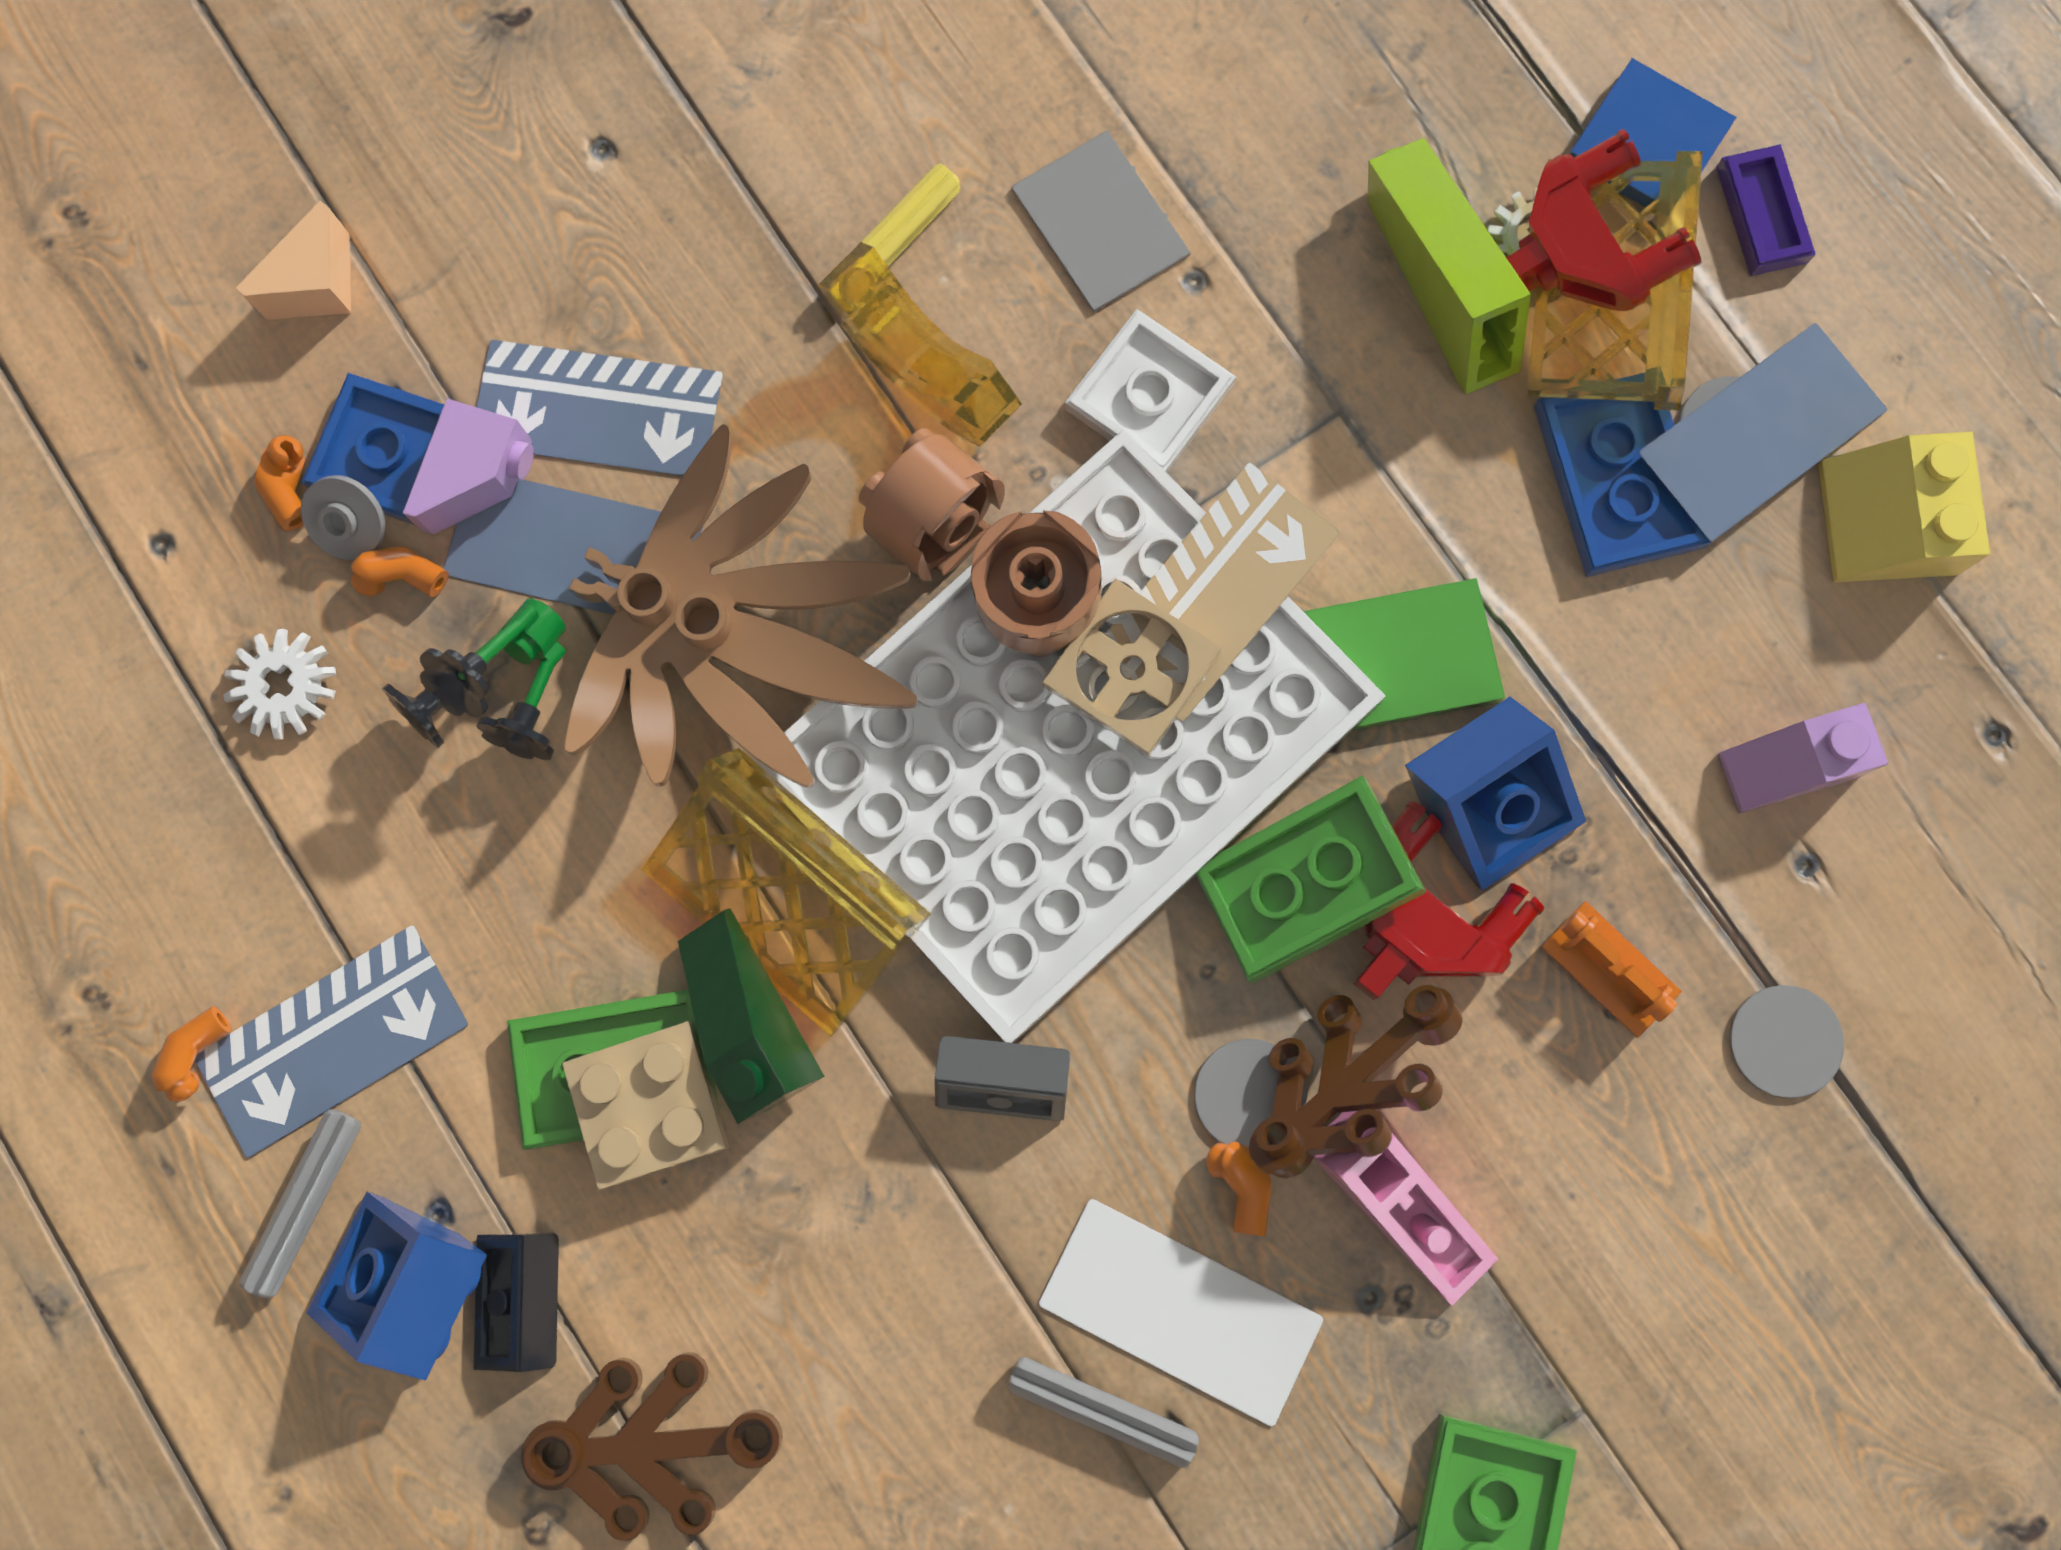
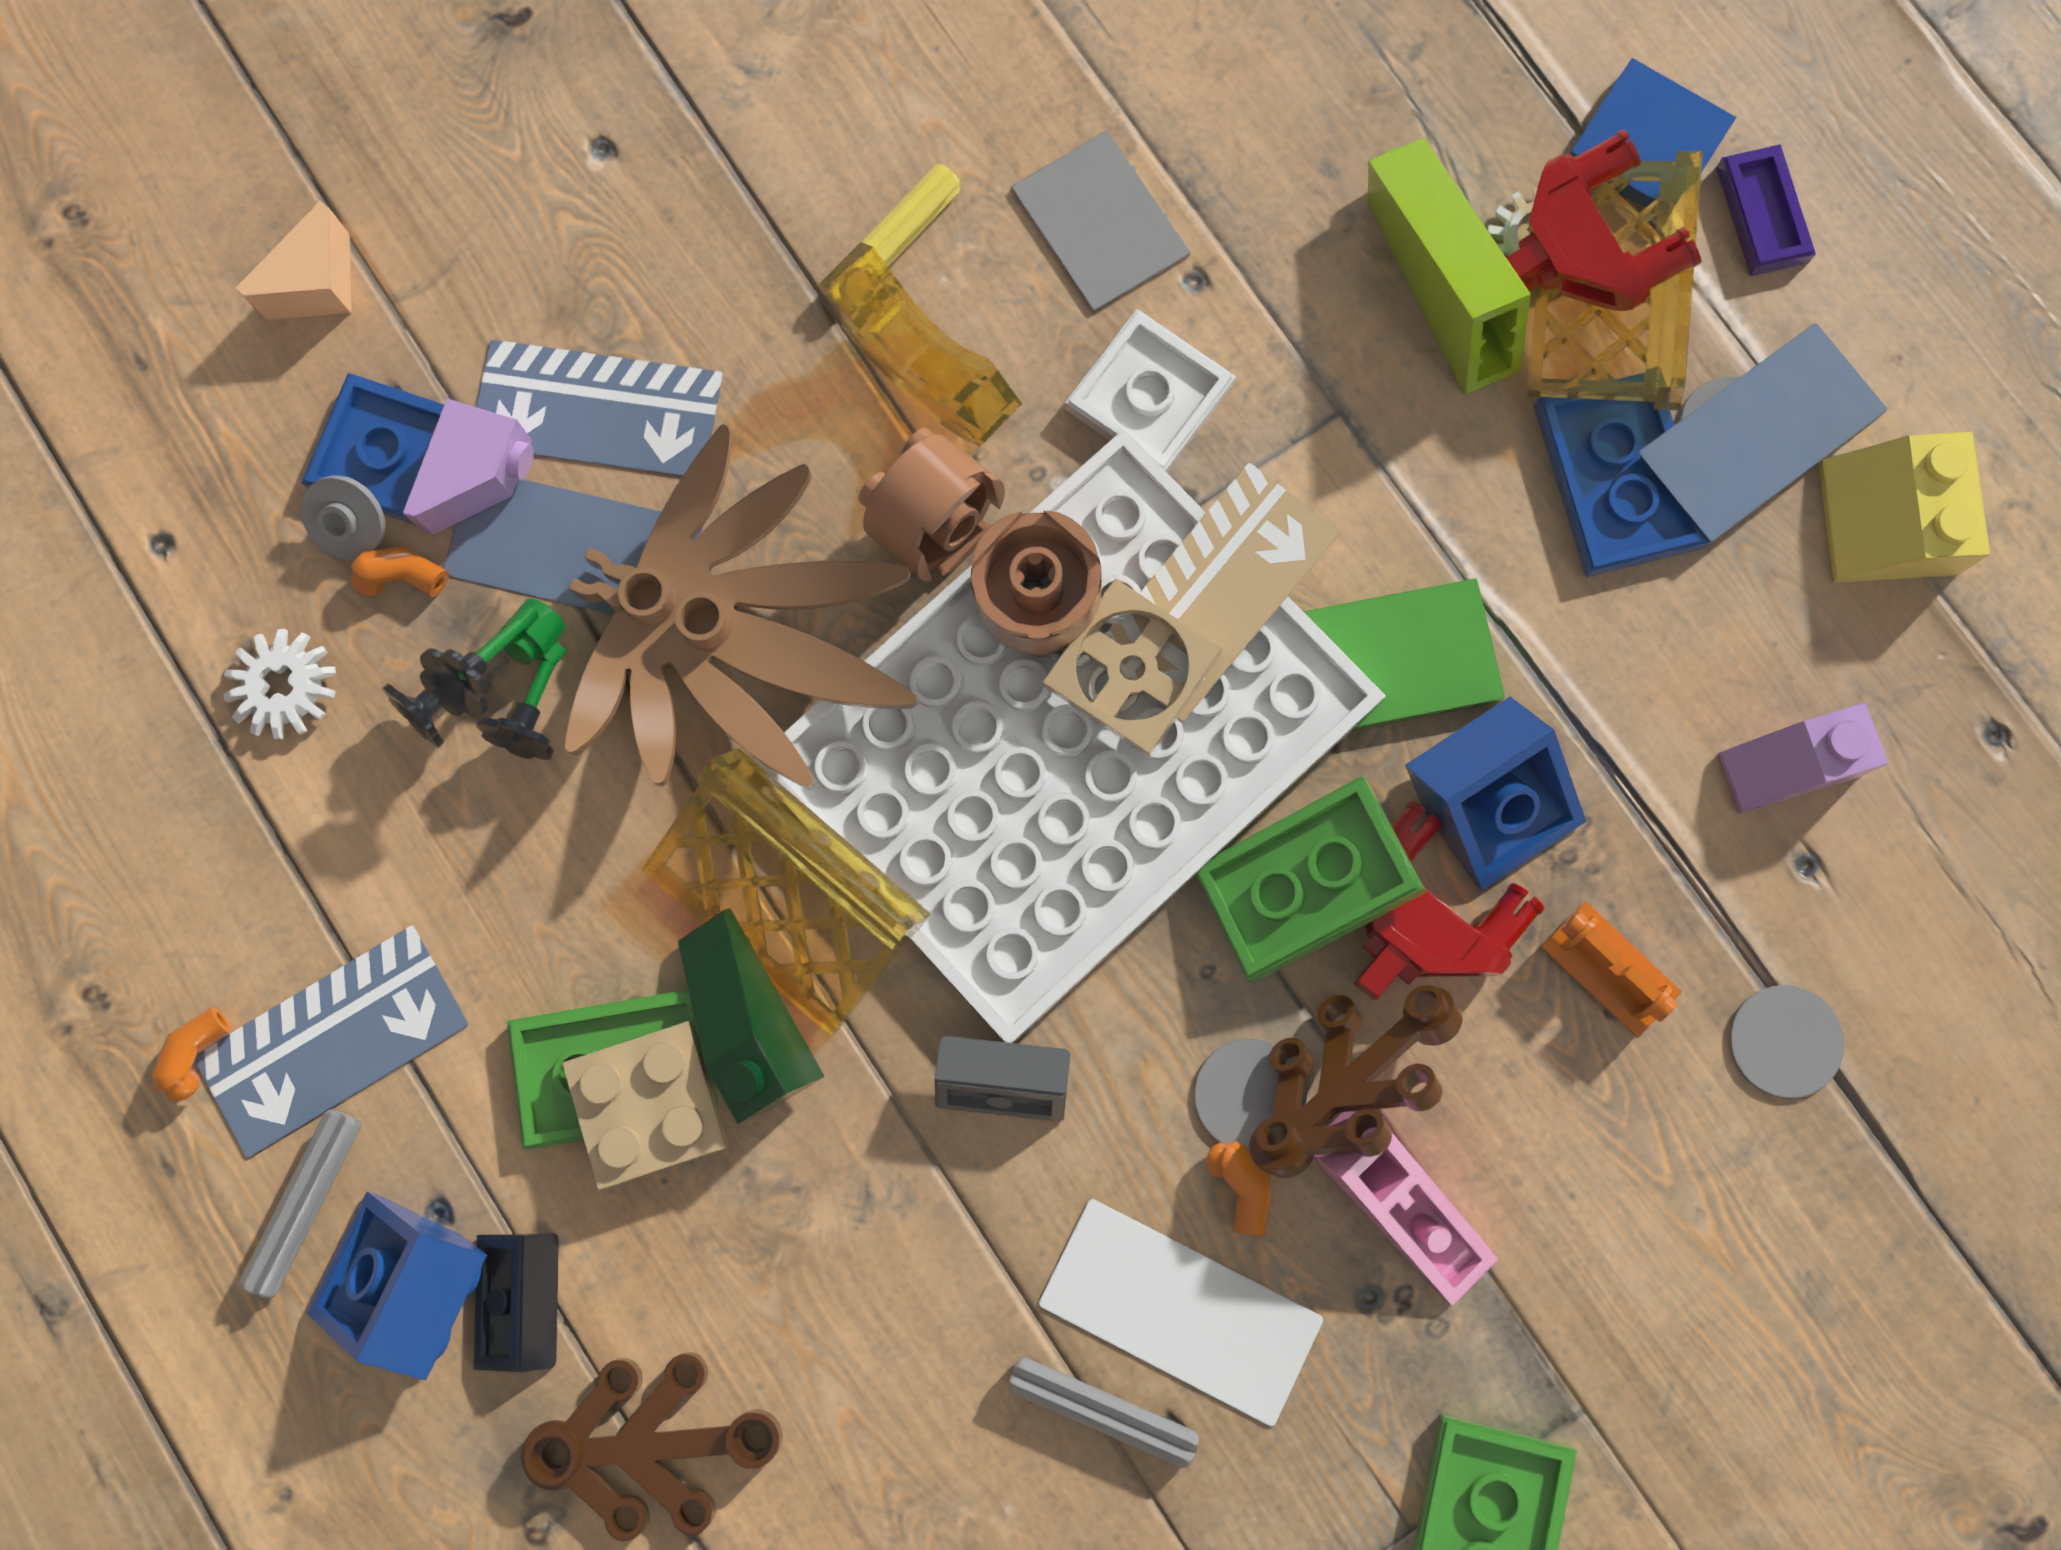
(278, 479): orange arm -> none

